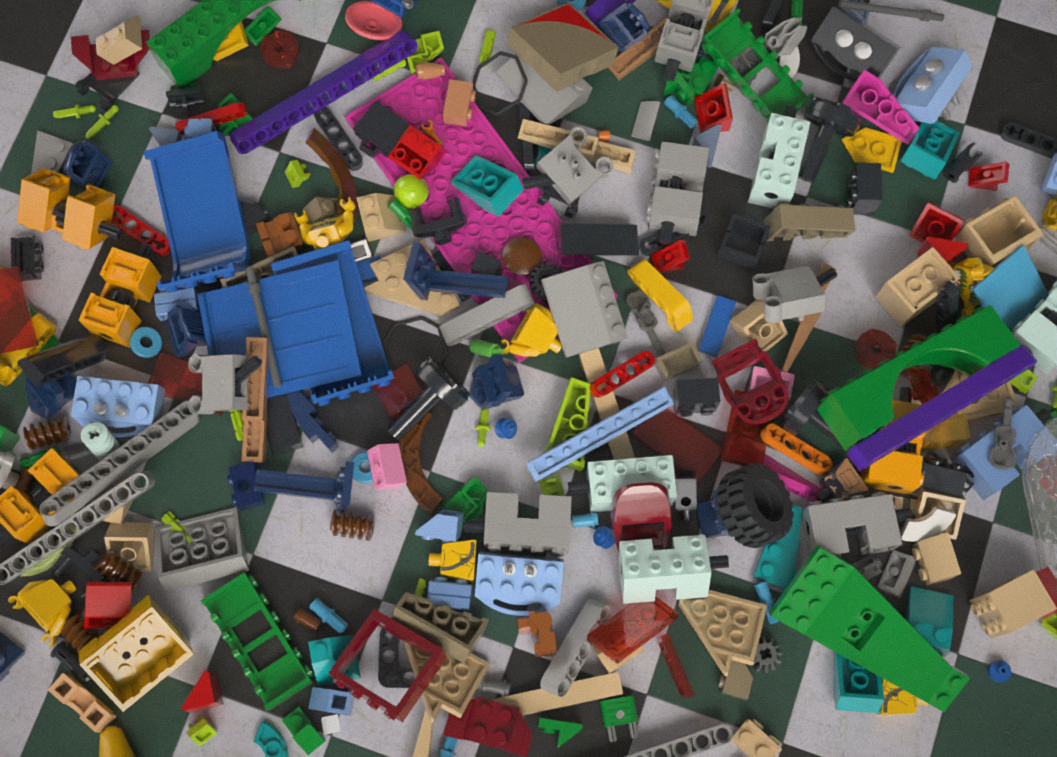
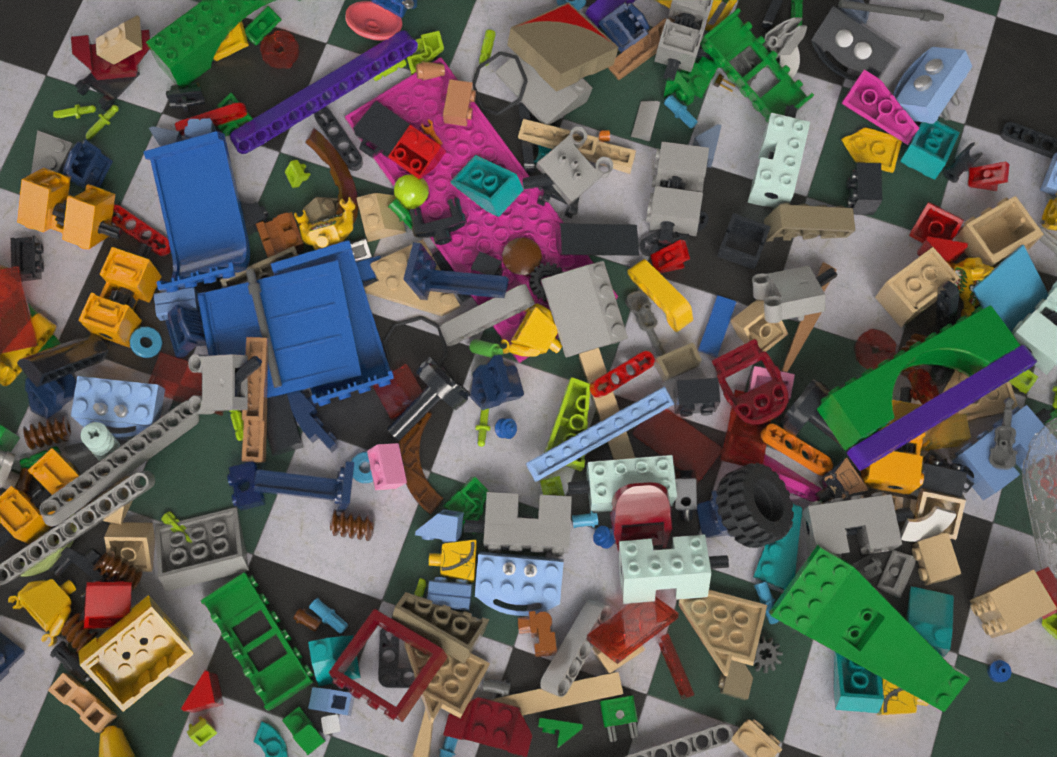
(714, 109): red slope -> none
(831, 119): black piece -> none

